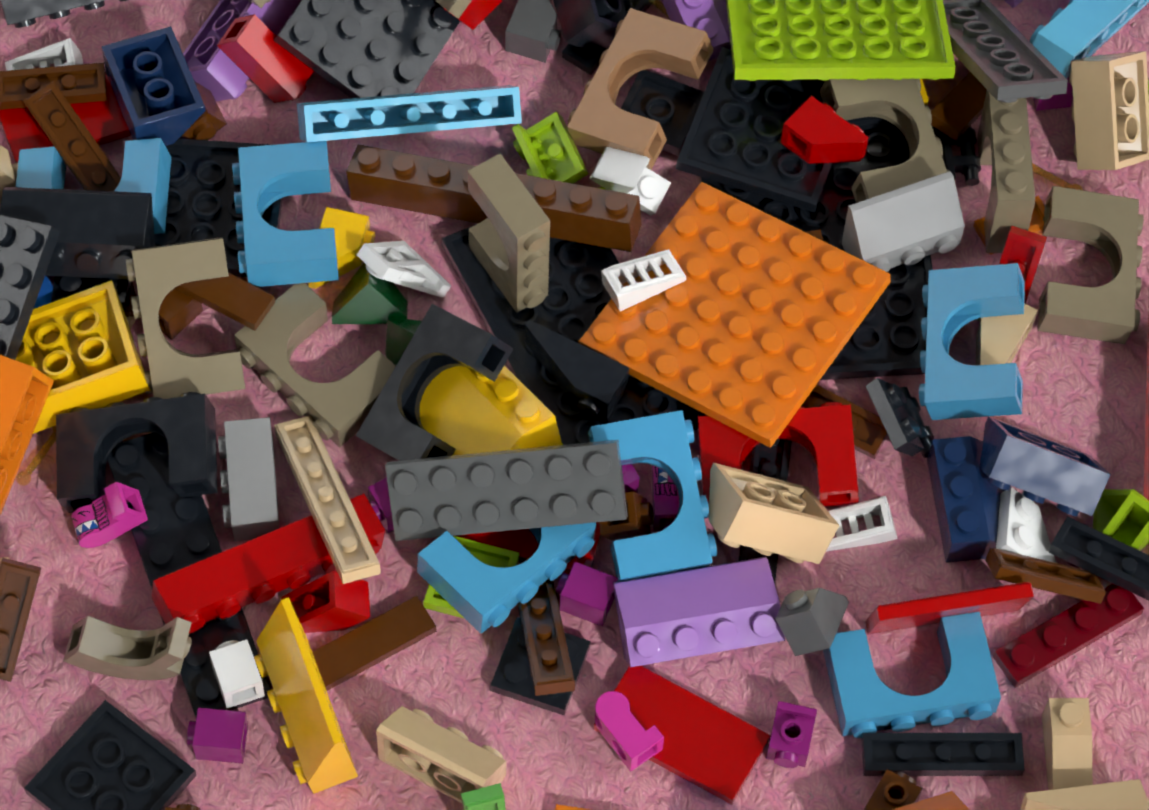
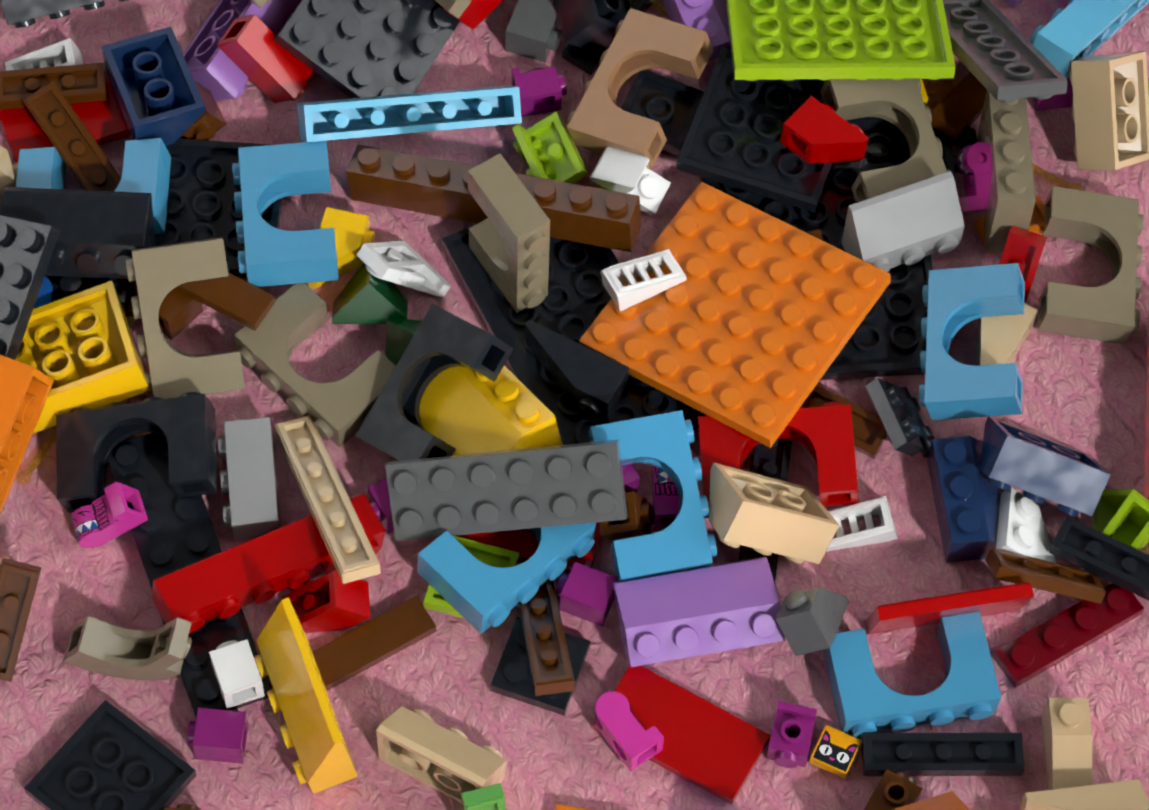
(539, 90): none -> magenta brick
(835, 751): none -> tile
(976, 166): none -> dark pink leg

